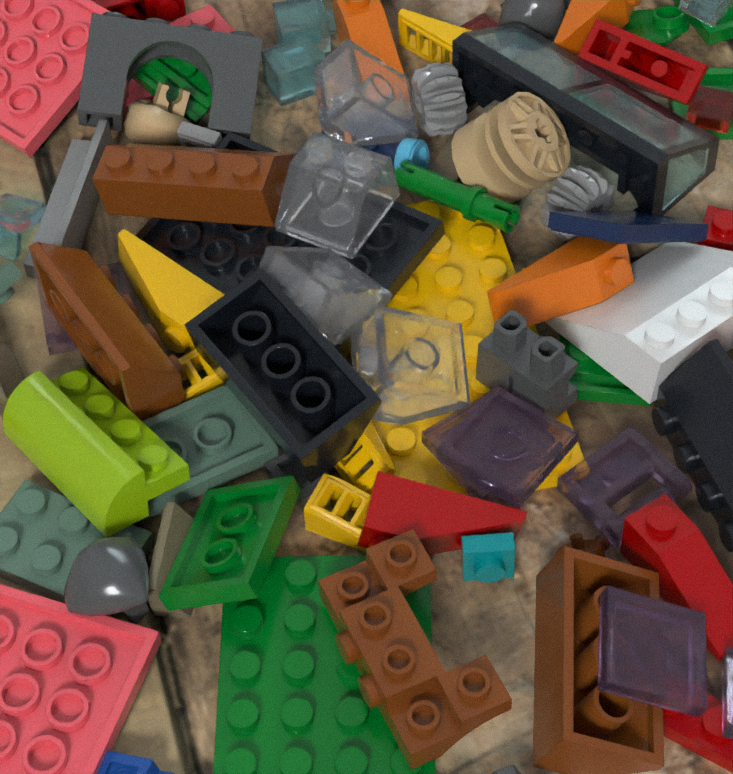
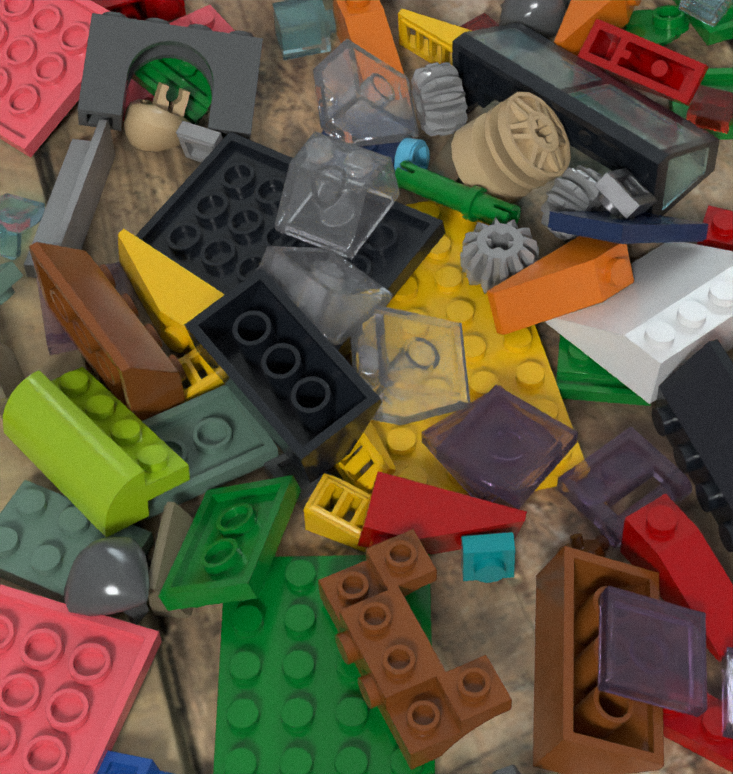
(192, 183): dark orange slope -> none
(290, 69): clear light blue brick -> none
(496, 253): none -> light grey gear
(527, 365): dark grey hips -> none
(624, 194): none -> flat silver plate

